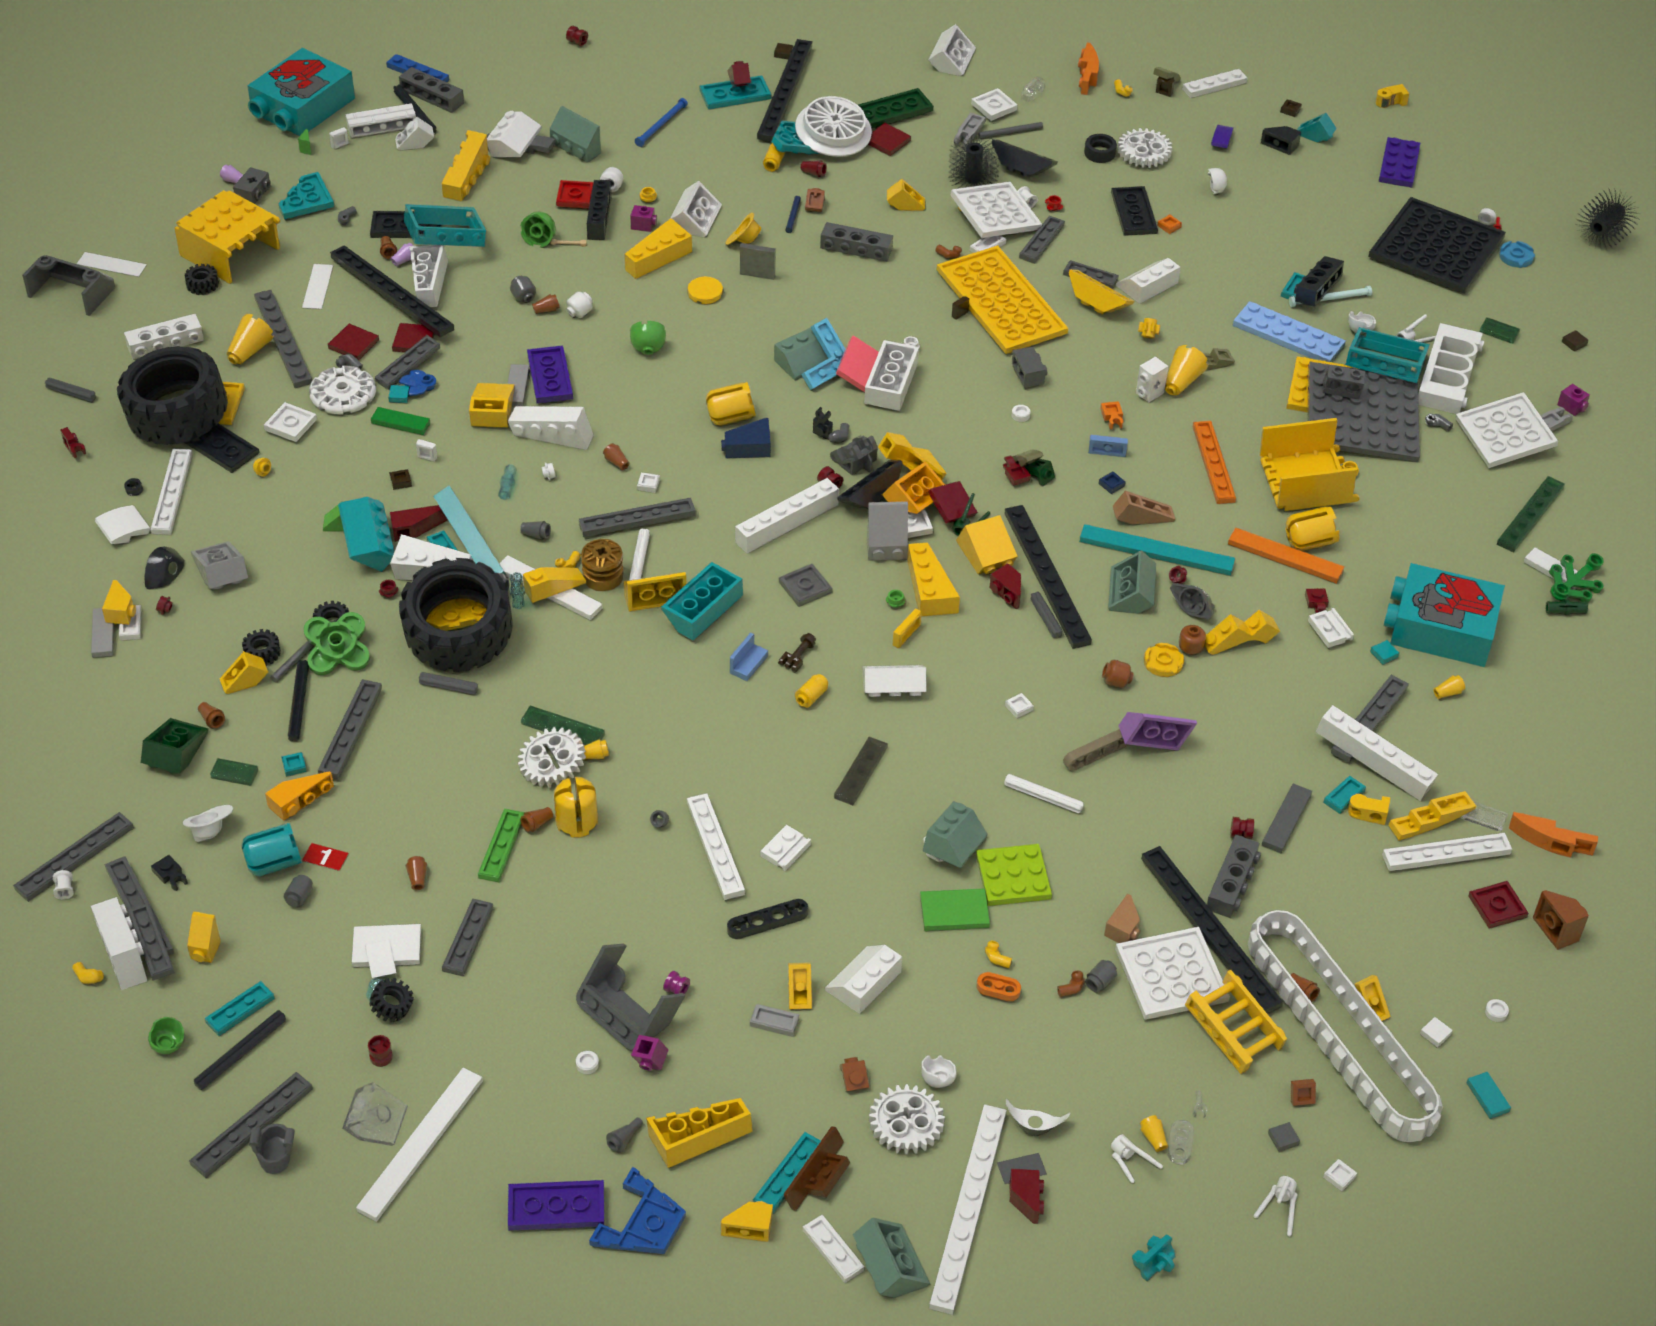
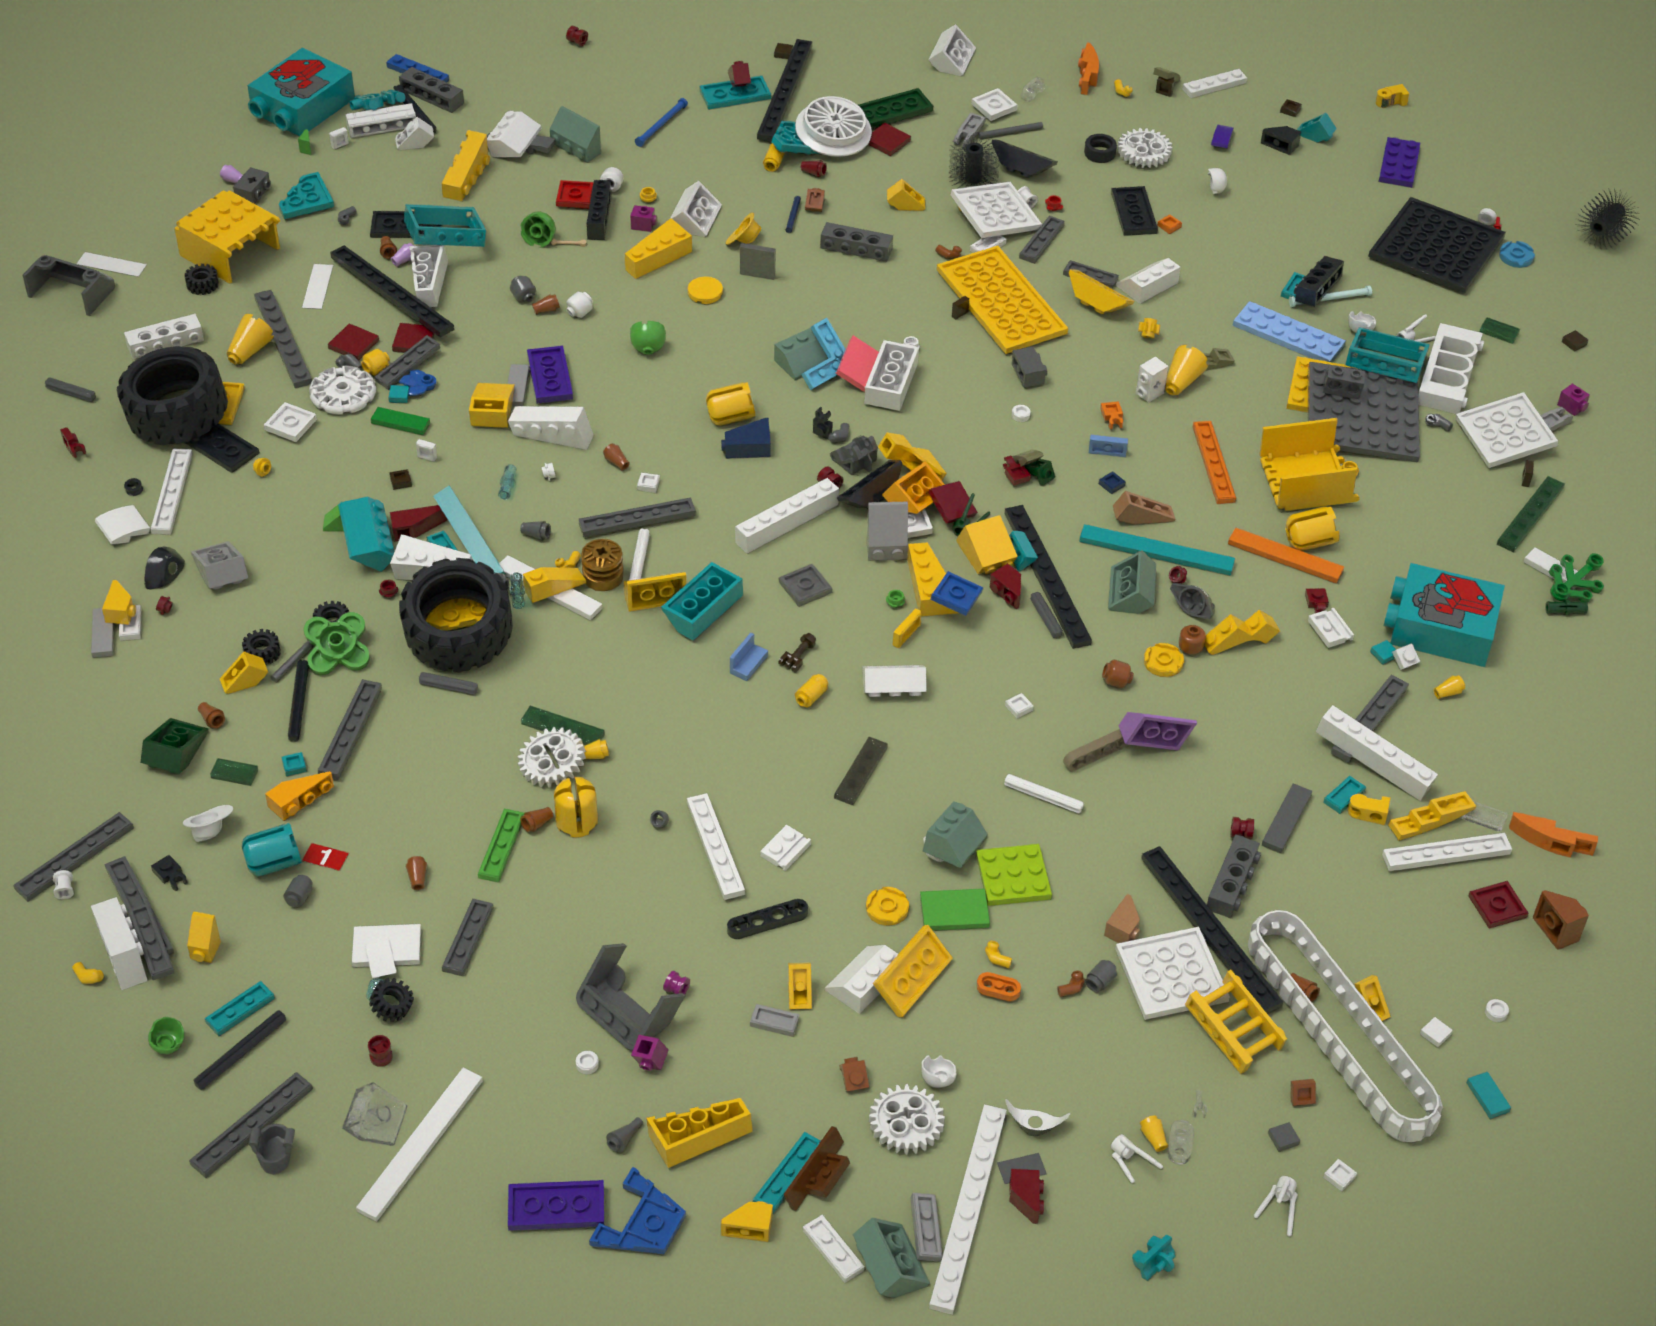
(375, 361): none -> yellow head
(376, 100): none -> teal piece
(887, 906): none -> yellow tile
(912, 971): none -> yellow tile
(926, 1227): none -> light grey tile
(956, 593): none -> blue tile
(1023, 549): none -> teal slope
(1406, 656): none -> white plate
(1527, 473): none -> dark brown tile

